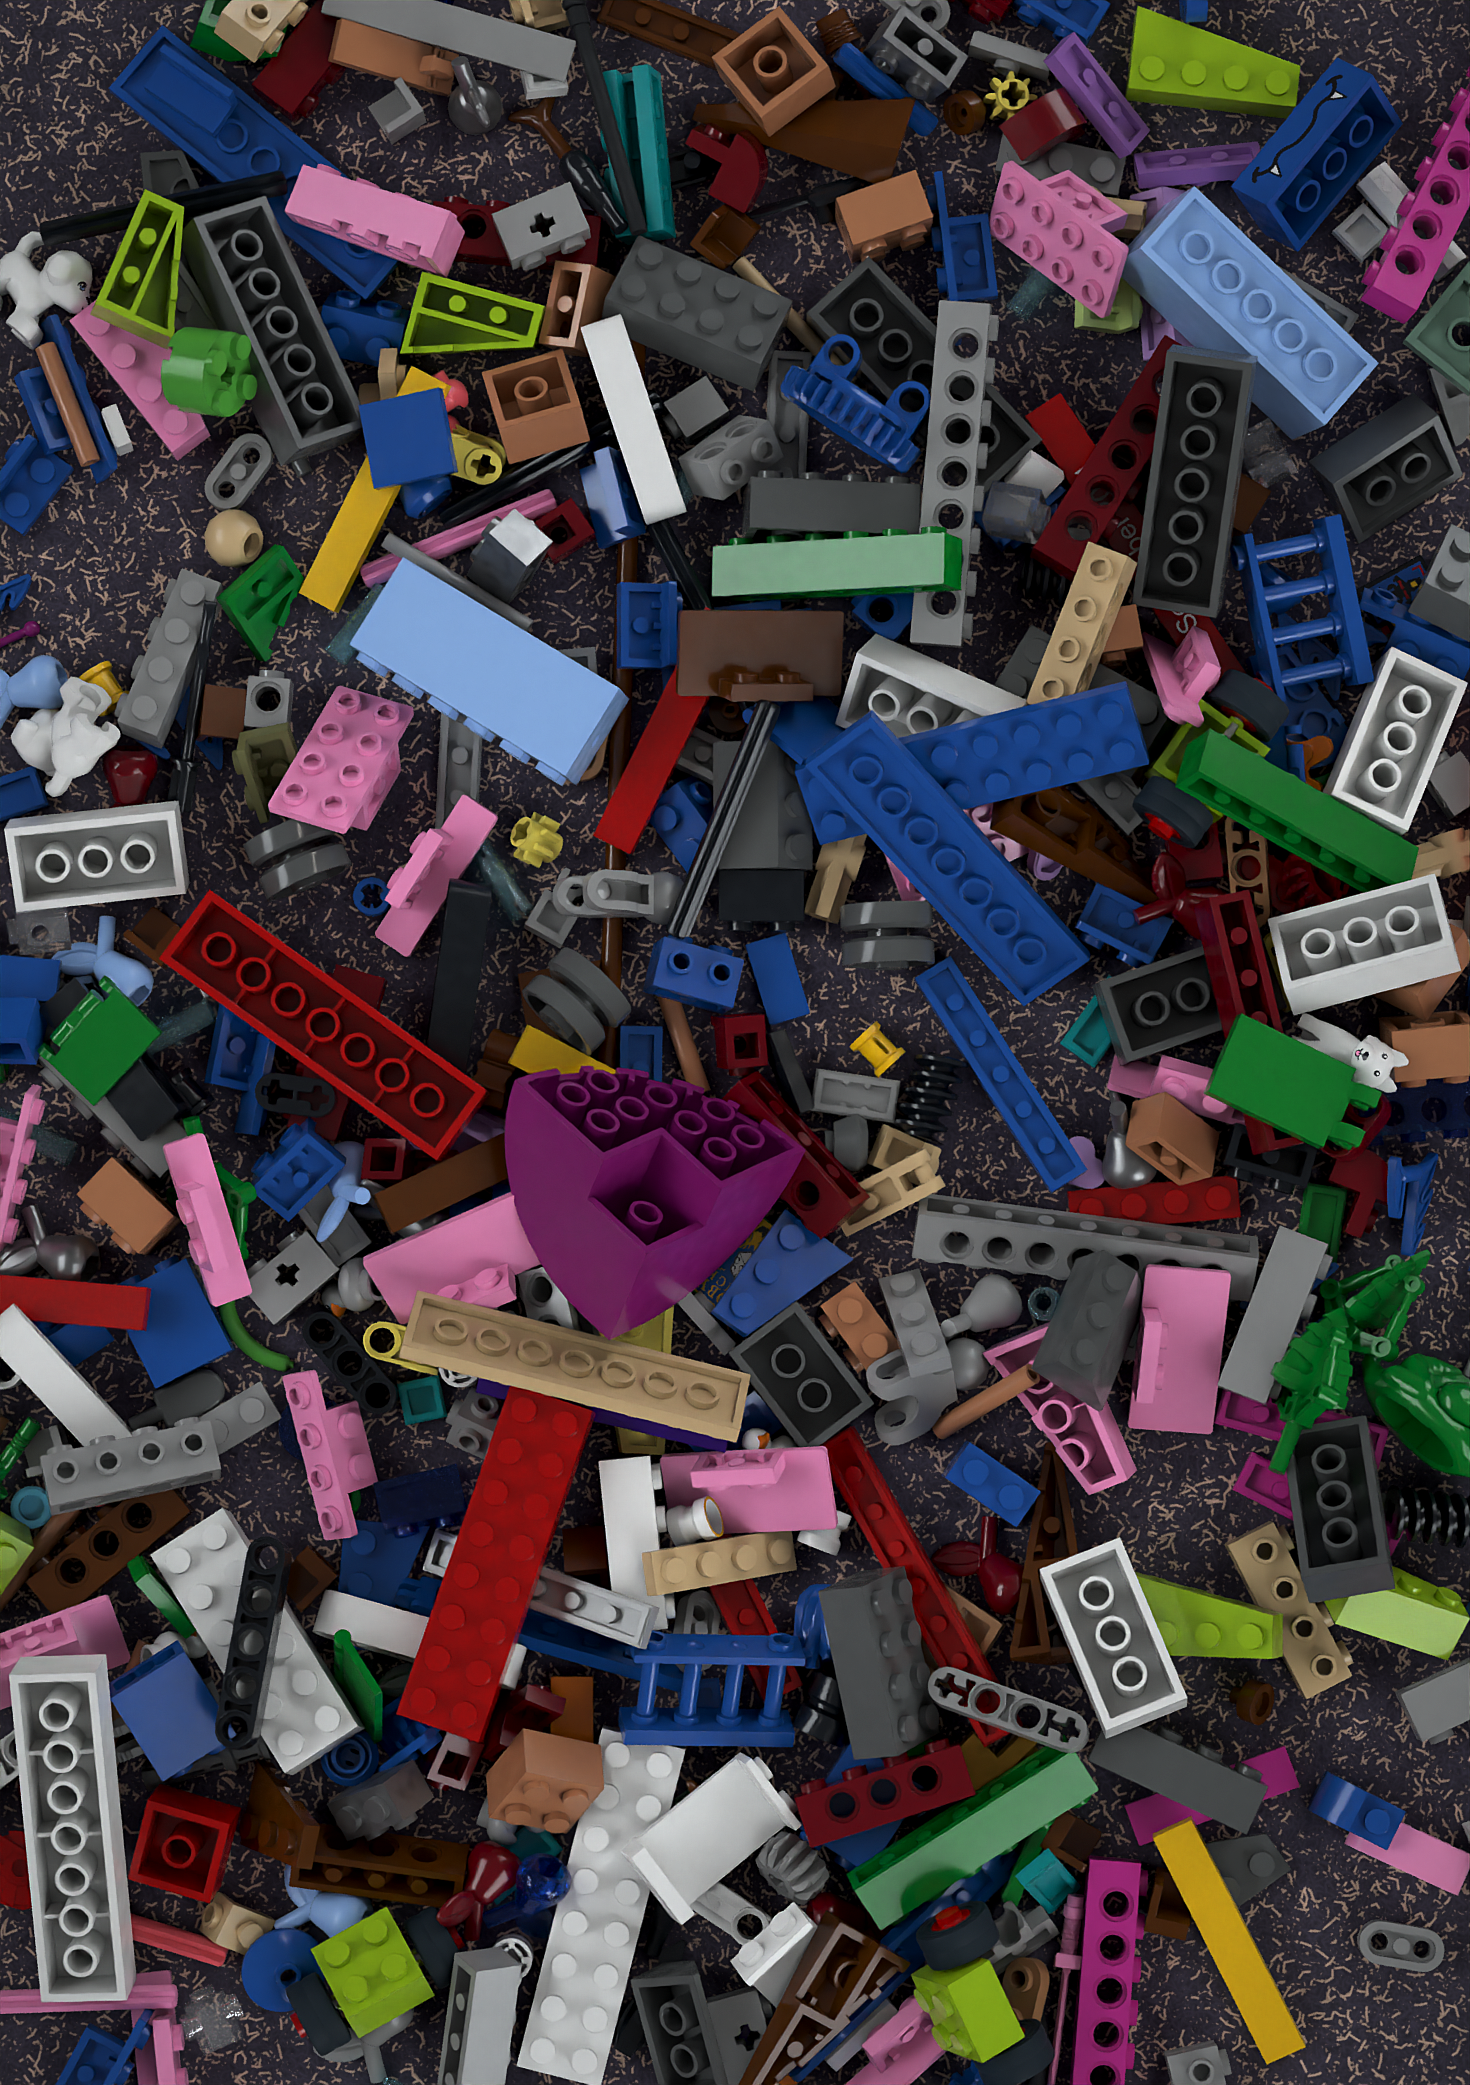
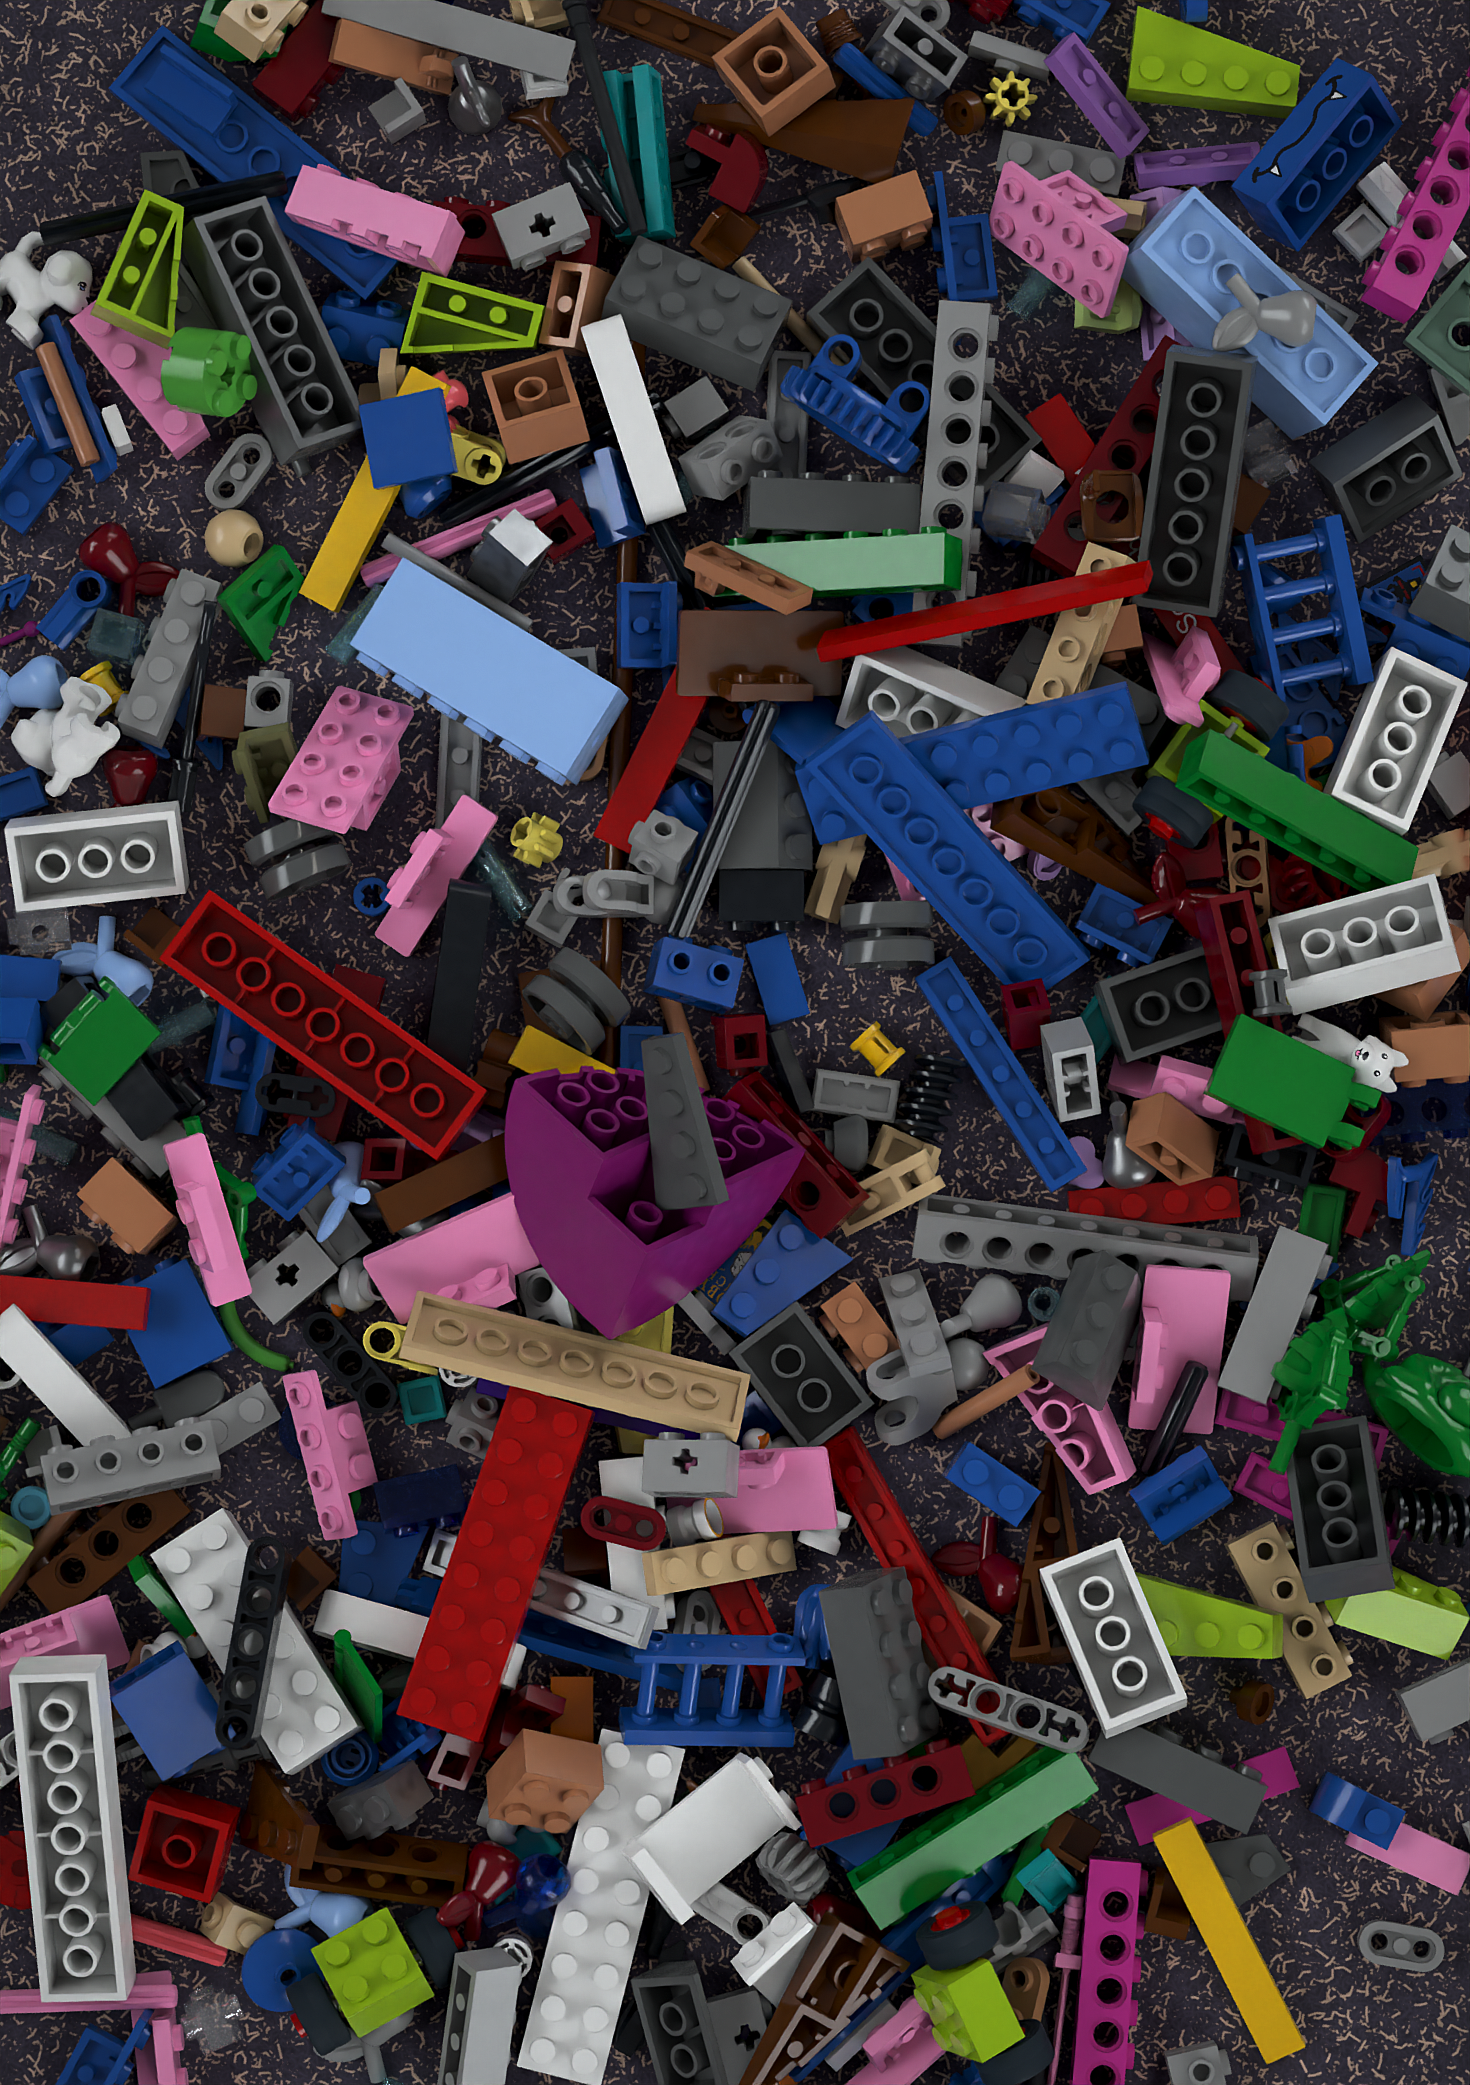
(71, 612): none -> blue piece
(112, 555): none -> dark red piece
(115, 637): none -> clear light blue brick
(623, 1523): none -> dark red plate
(662, 846): none -> light grey brick
(680, 1136): none -> dark grey wing
(712, 1477): none -> light grey brick
(721, 567): none -> nougat hinge
(985, 611): none -> red tile
(1023, 1011): none -> dark red brick
(1044, 125): dark red brick -> none
(1070, 1069): none -> light grey brick
(1126, 484): none -> reddish brown piece
(1174, 1418): none -> black axle
(1181, 1495): none -> blue bracket
(1270, 993): none -> dark grey bush
(1285, 317): none -> light grey piece

